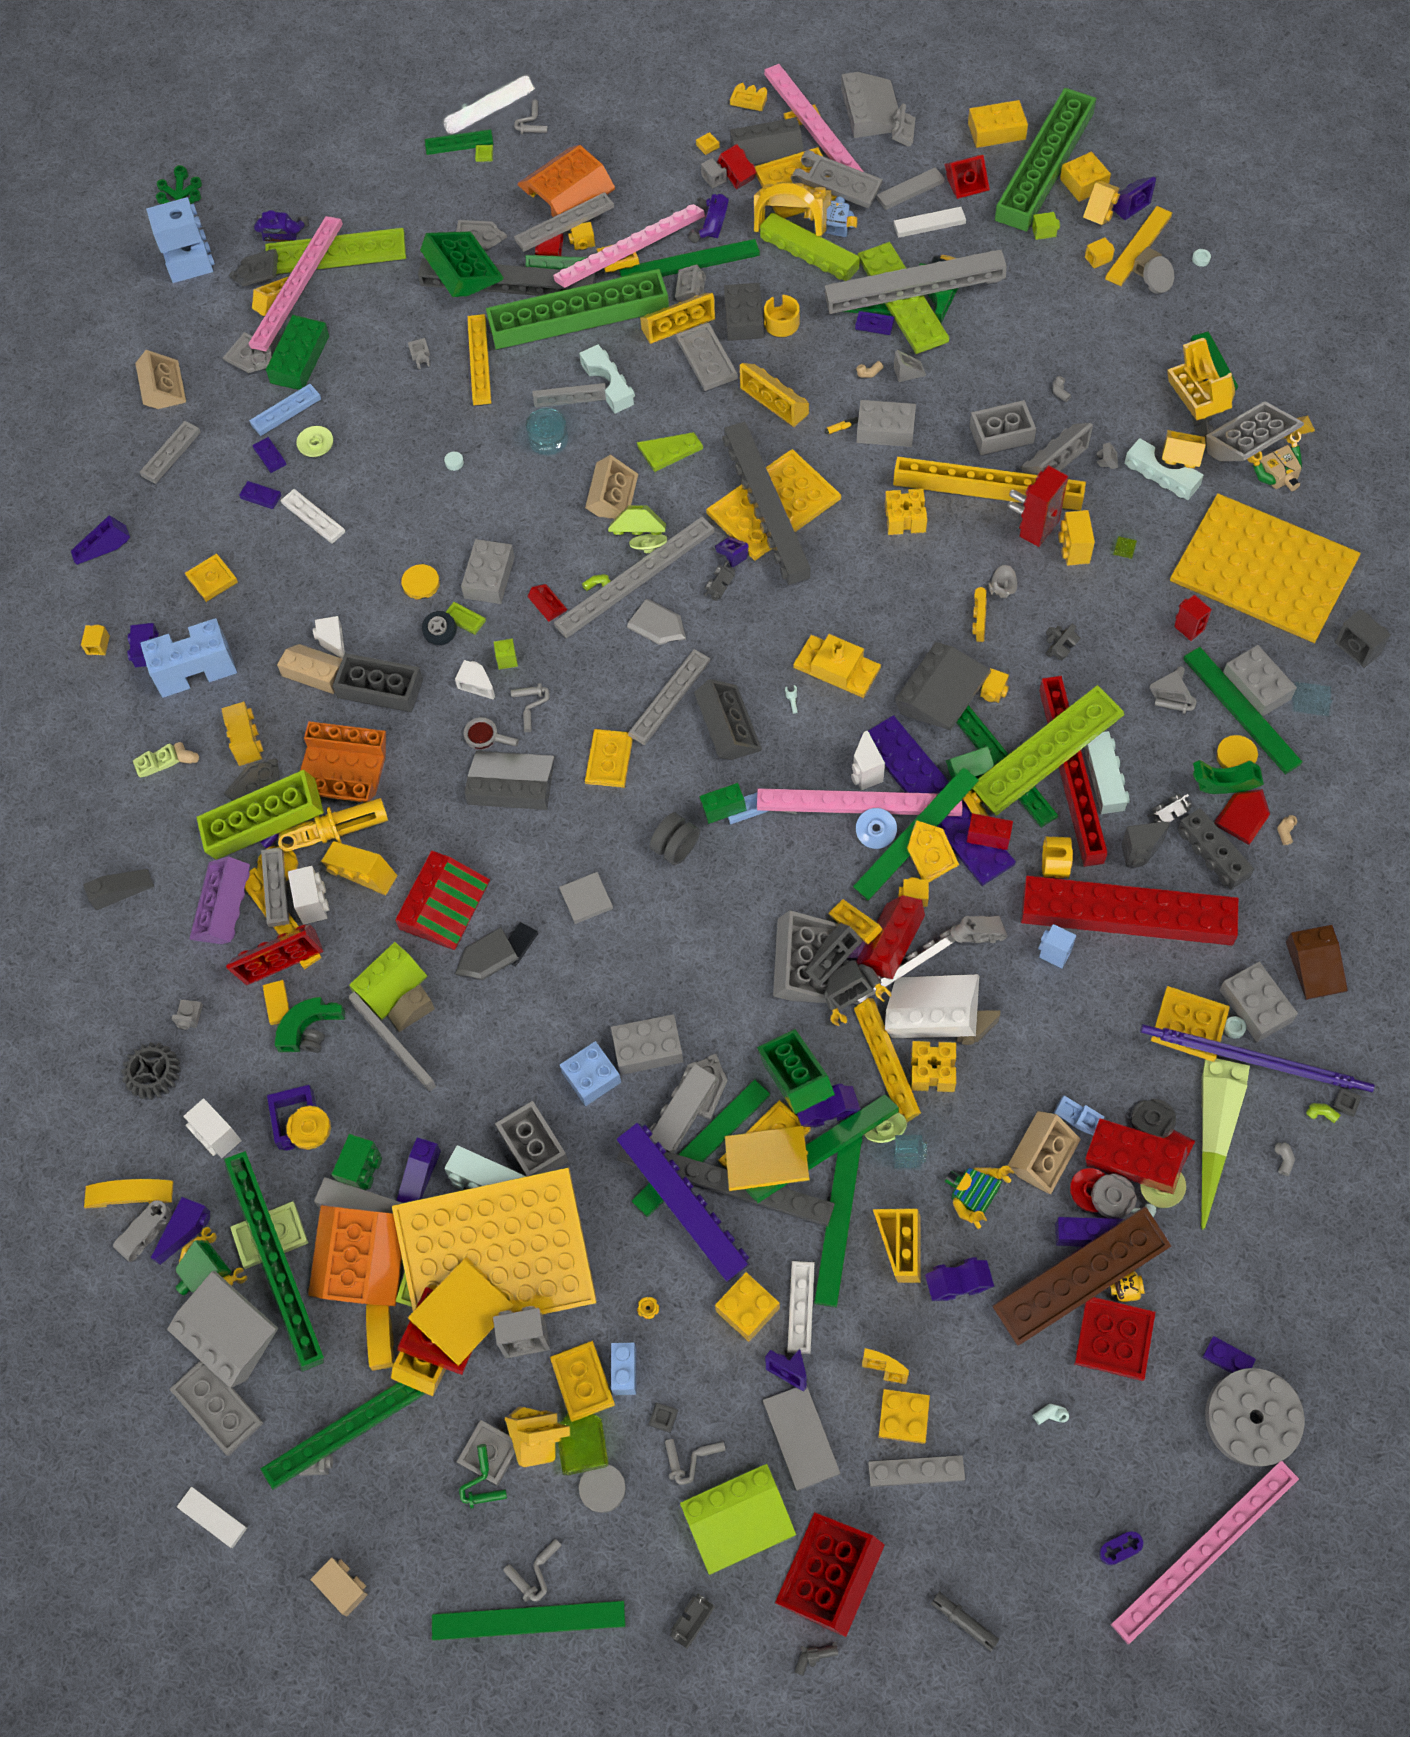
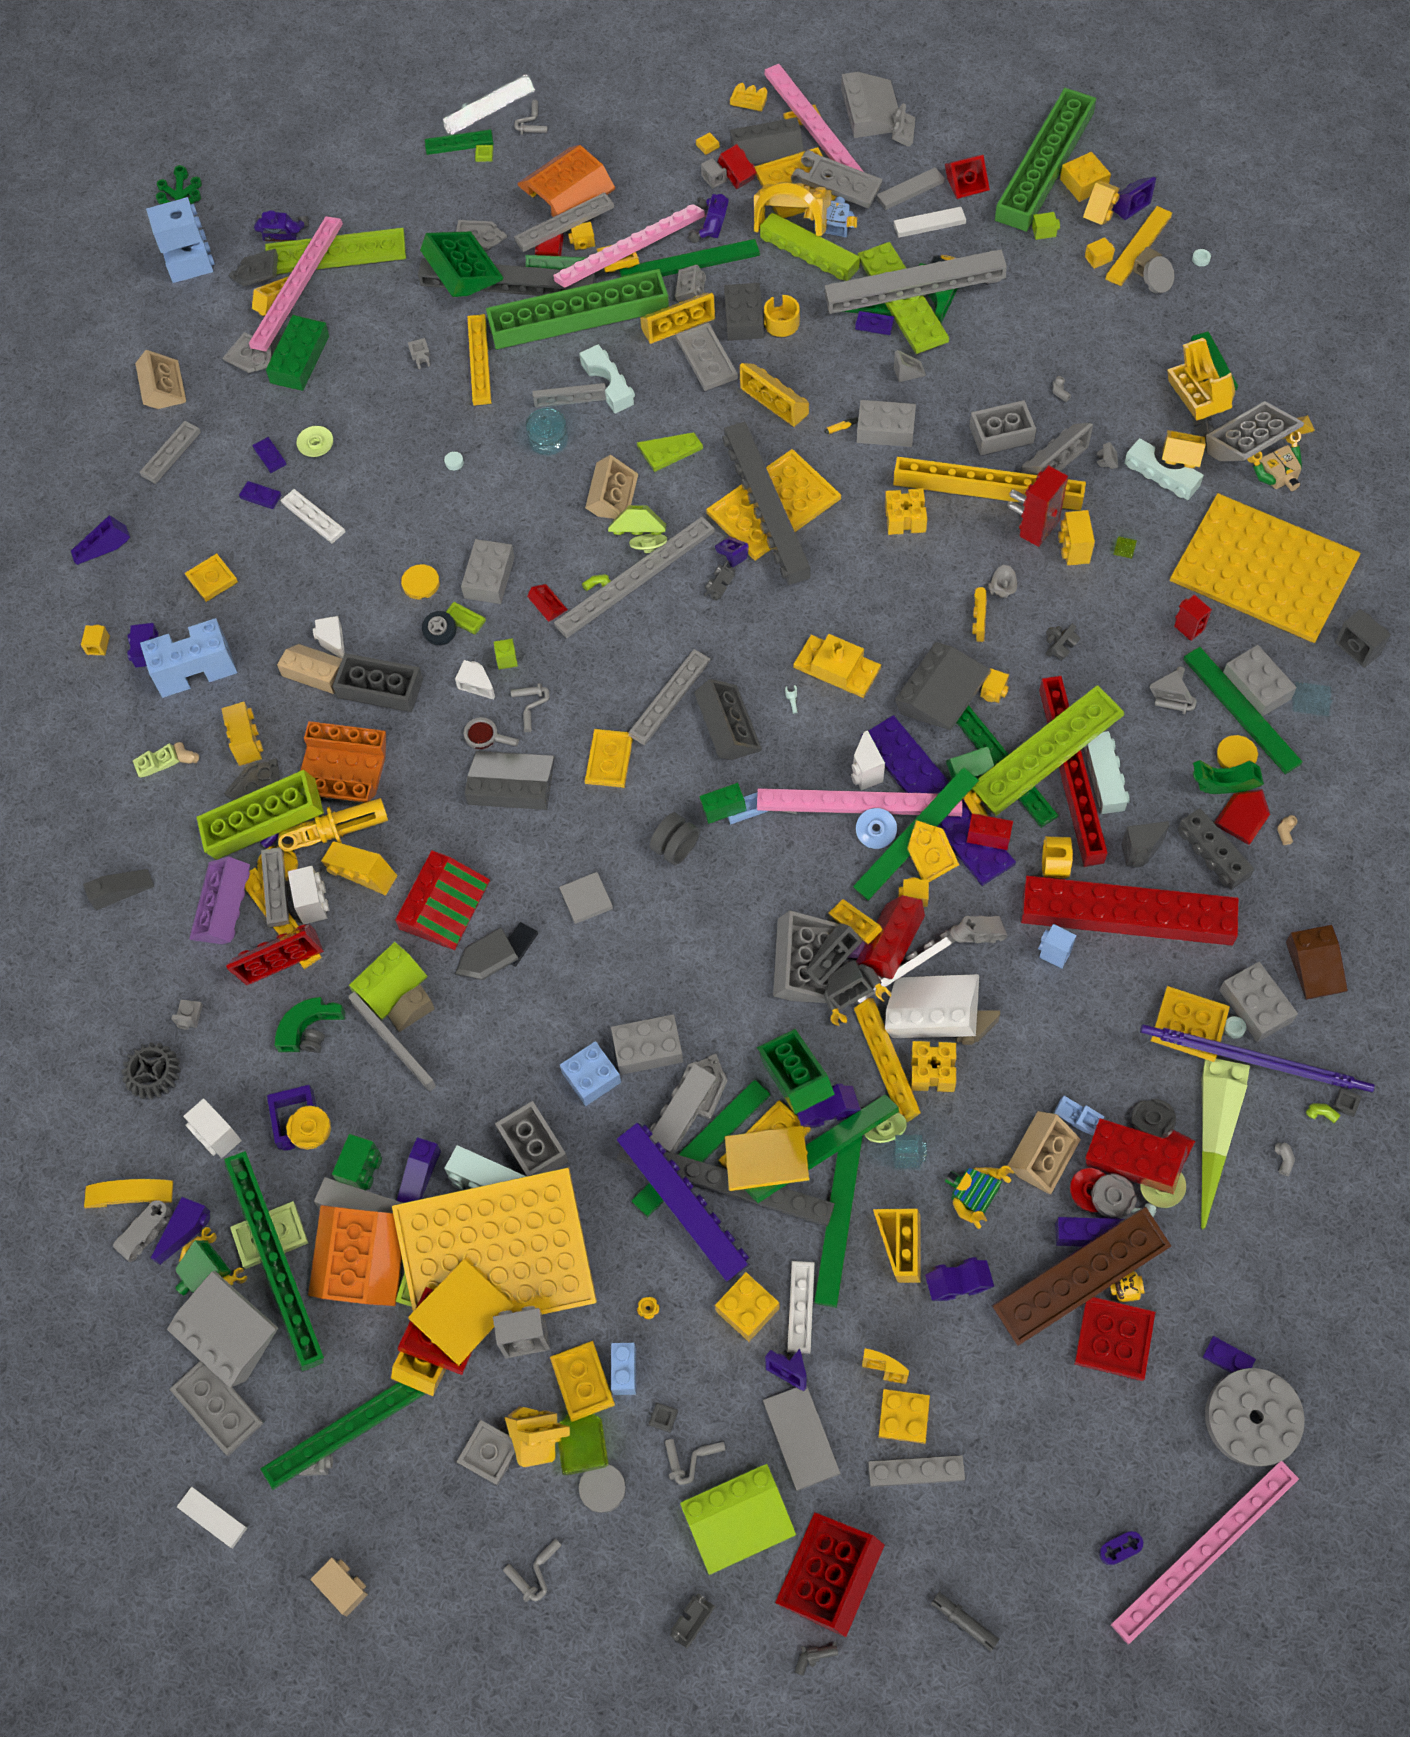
(276, 1001): yellow tile -> none
(285, 409): light blue plate -> none
(379, 1337): yellow slope -> none
(482, 1497): green piece -> none
(528, 1620): green tile -> none
(657, 623): light grey tile -> none
(864, 372): tan arm -> none
(997, 123): yellow brick -> none
(1051, 1412): light aqua arm -> none
(1177, 805): hinge -> none

